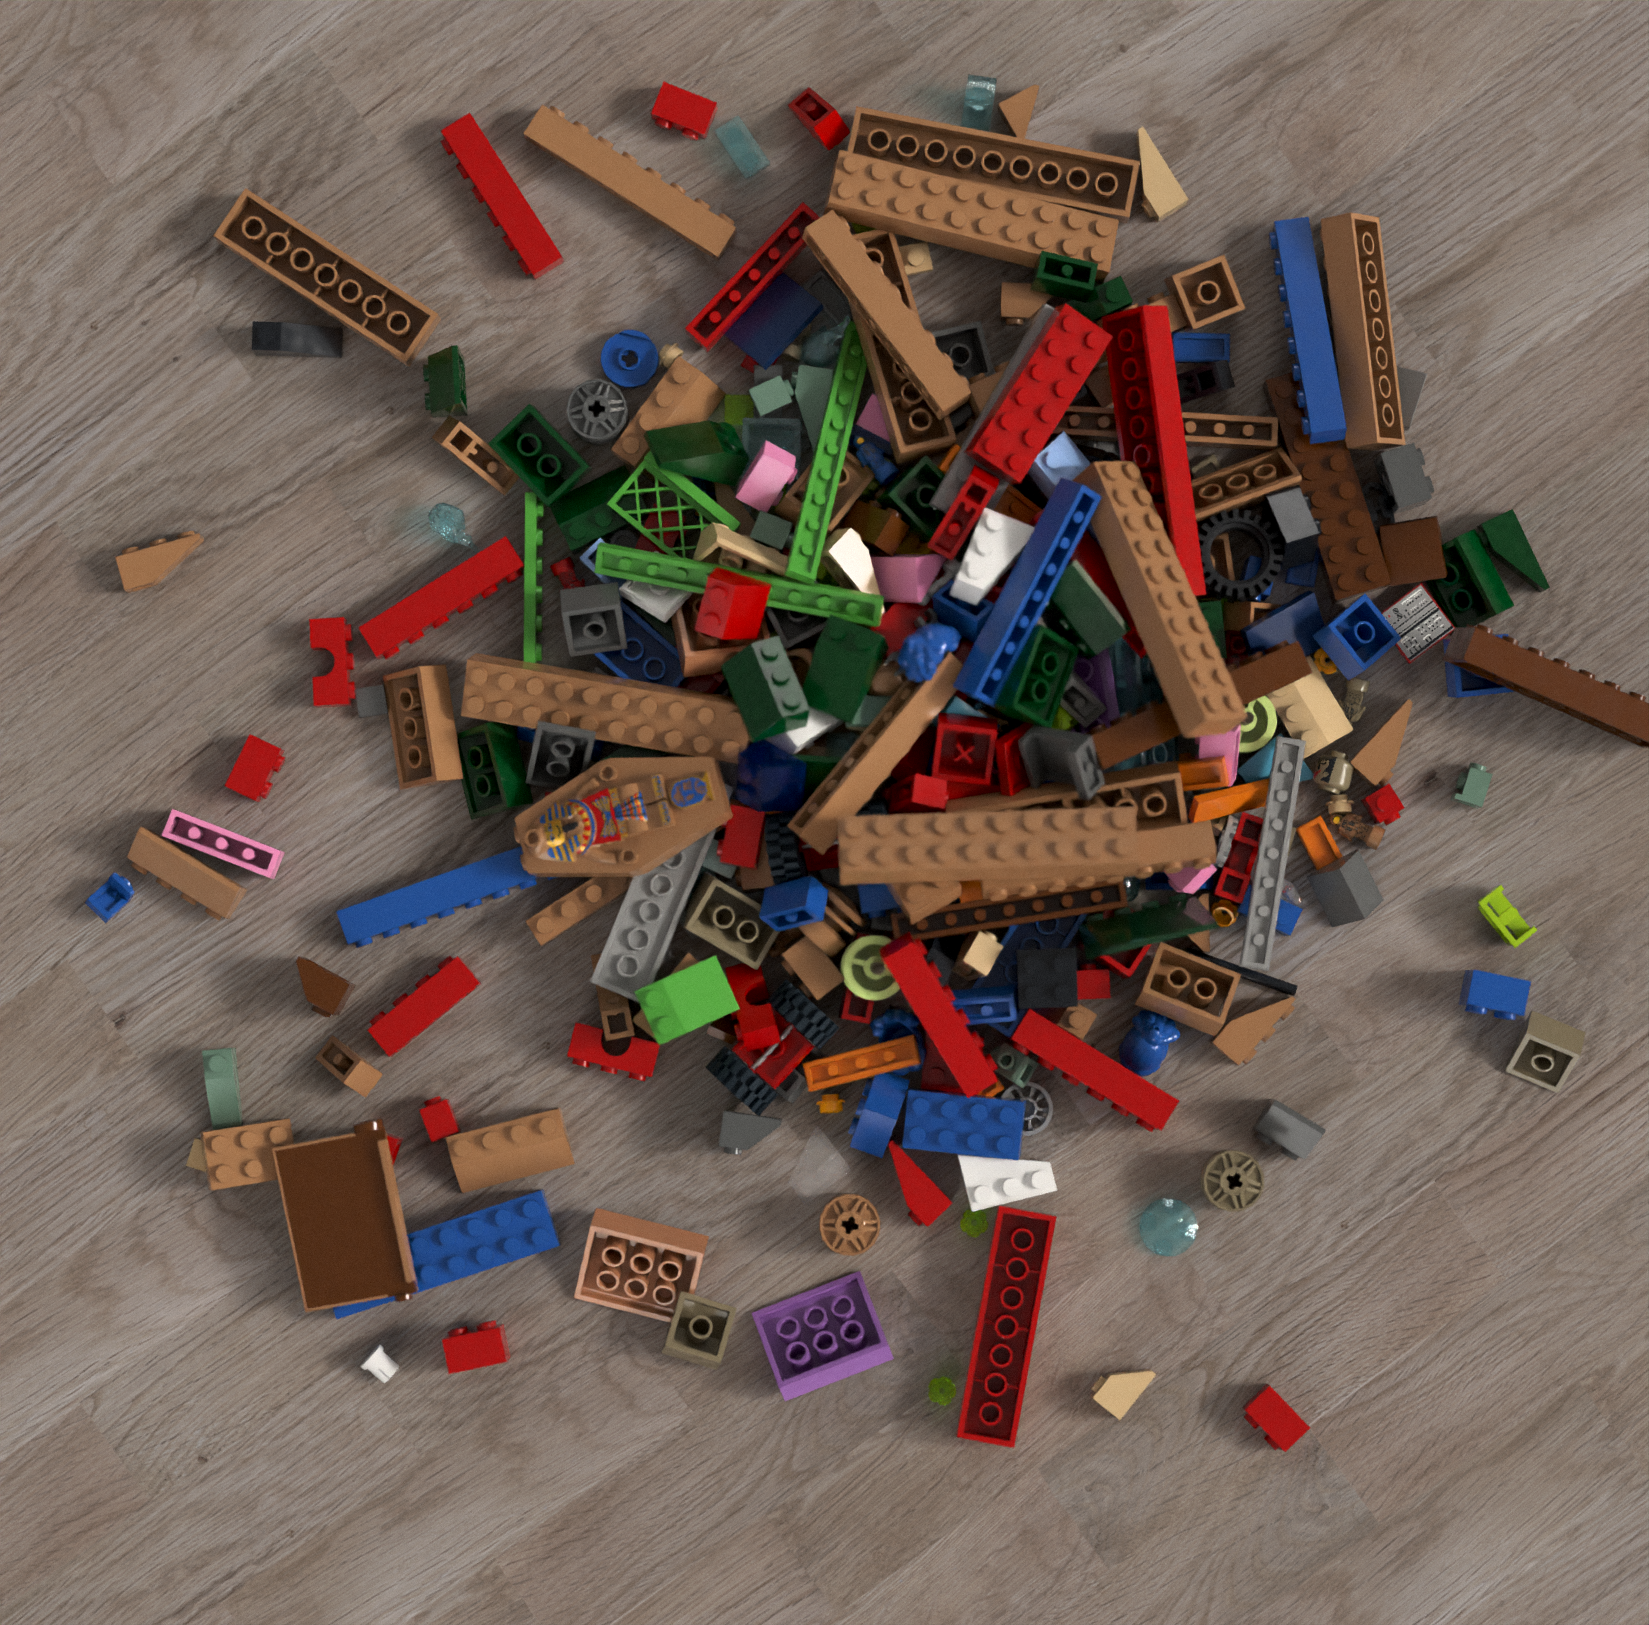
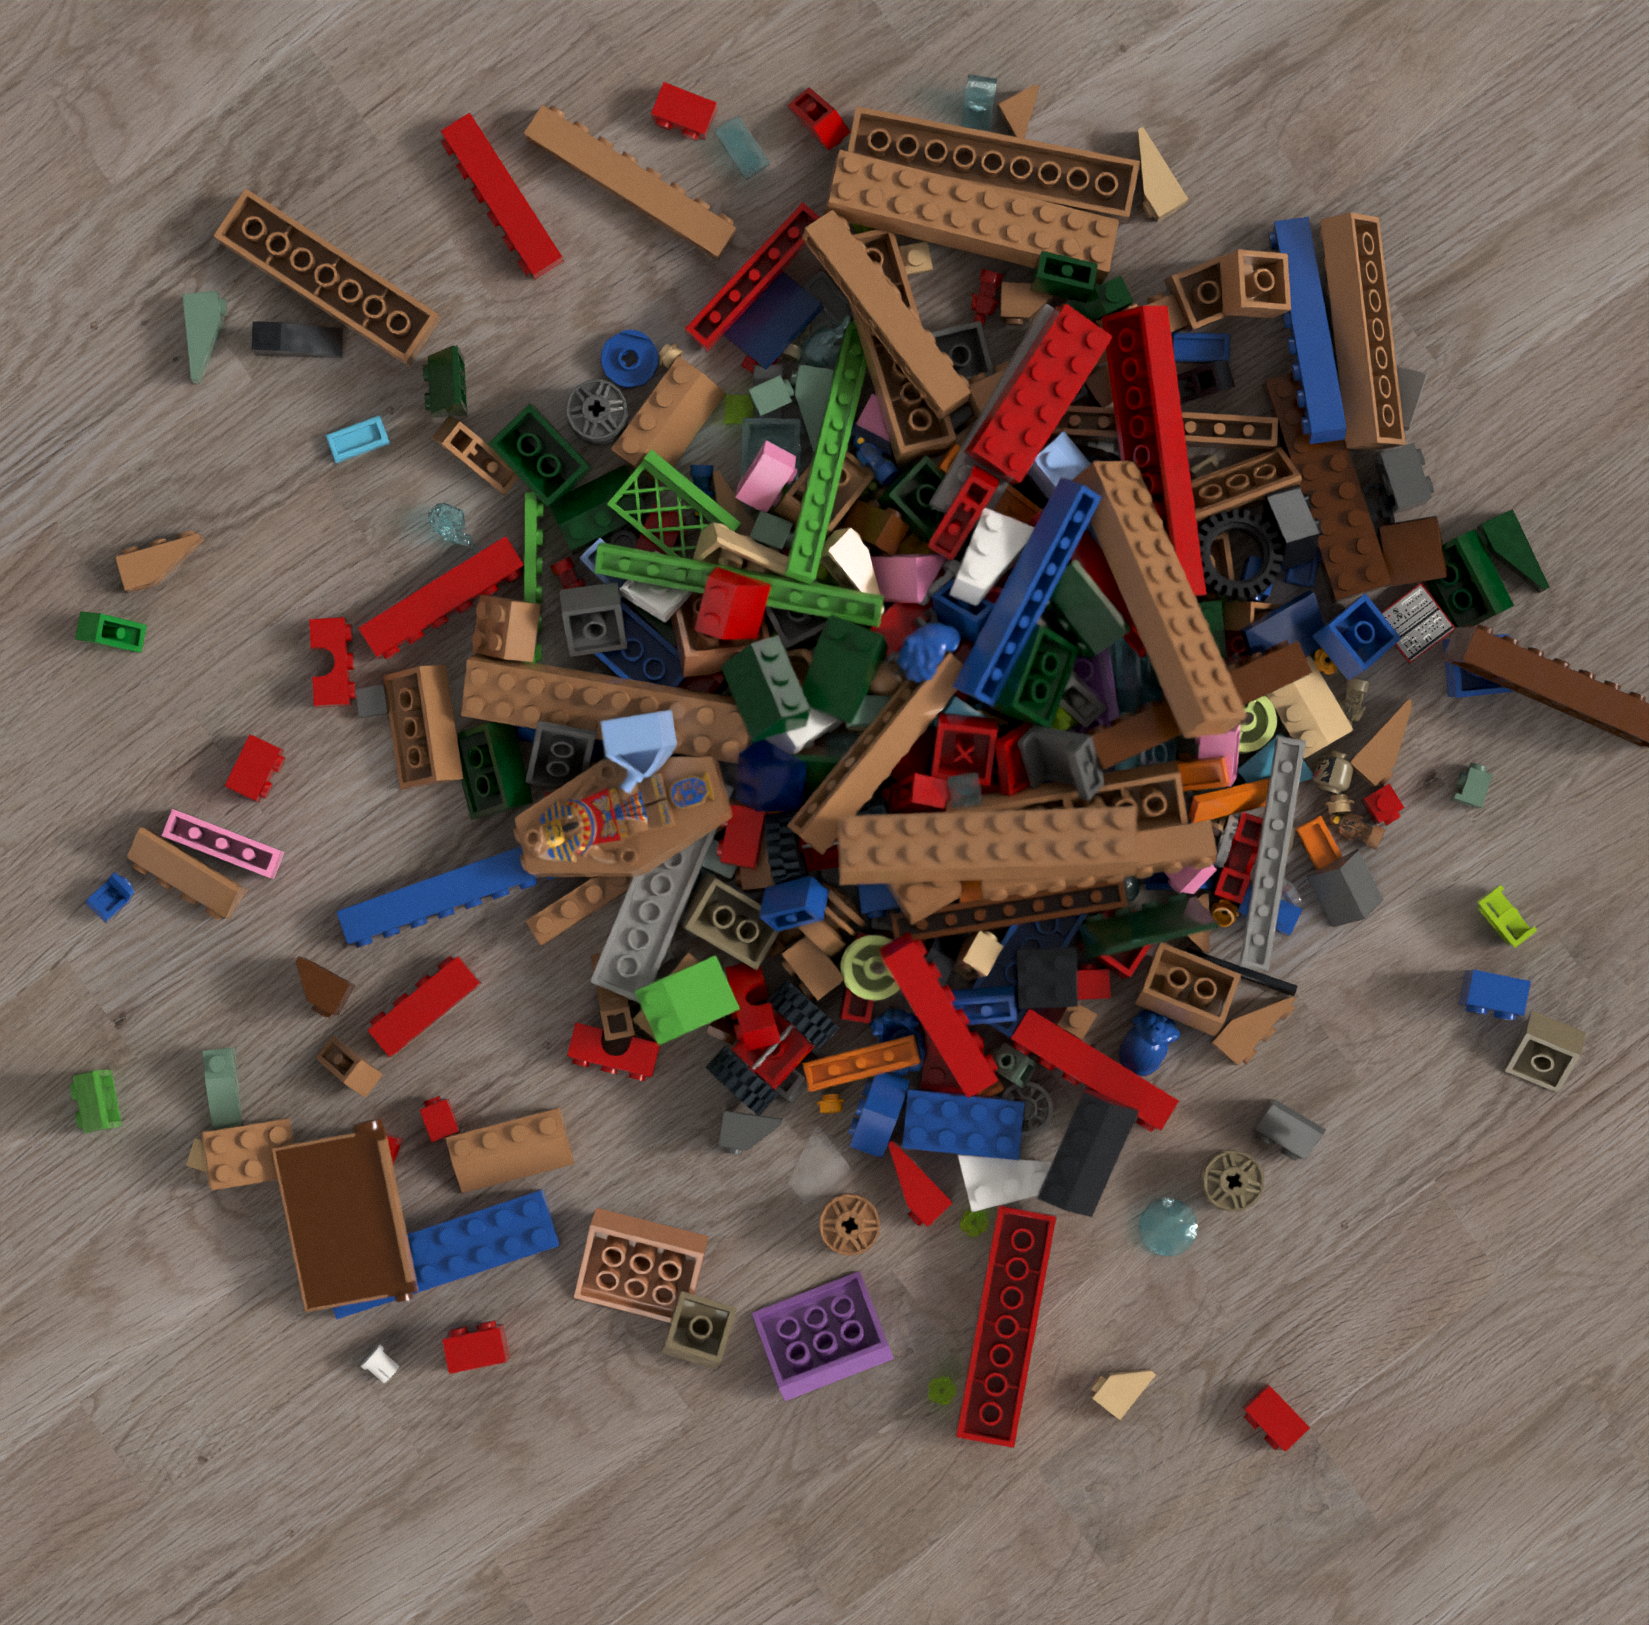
(96, 1101): none -> bright green slope
(110, 631): none -> green slope
(203, 326): none -> sand green slope
(357, 439): none -> medium azure tile
(506, 628): none -> medium nougat brick
(639, 744): none -> light blue piece
(700, 450): dark green slope -> none
(965, 790): none -> clear light blue plate
(984, 301): none -> red piece
(1087, 1153): none -> black slope
(1255, 284): none -> medium nougat brick

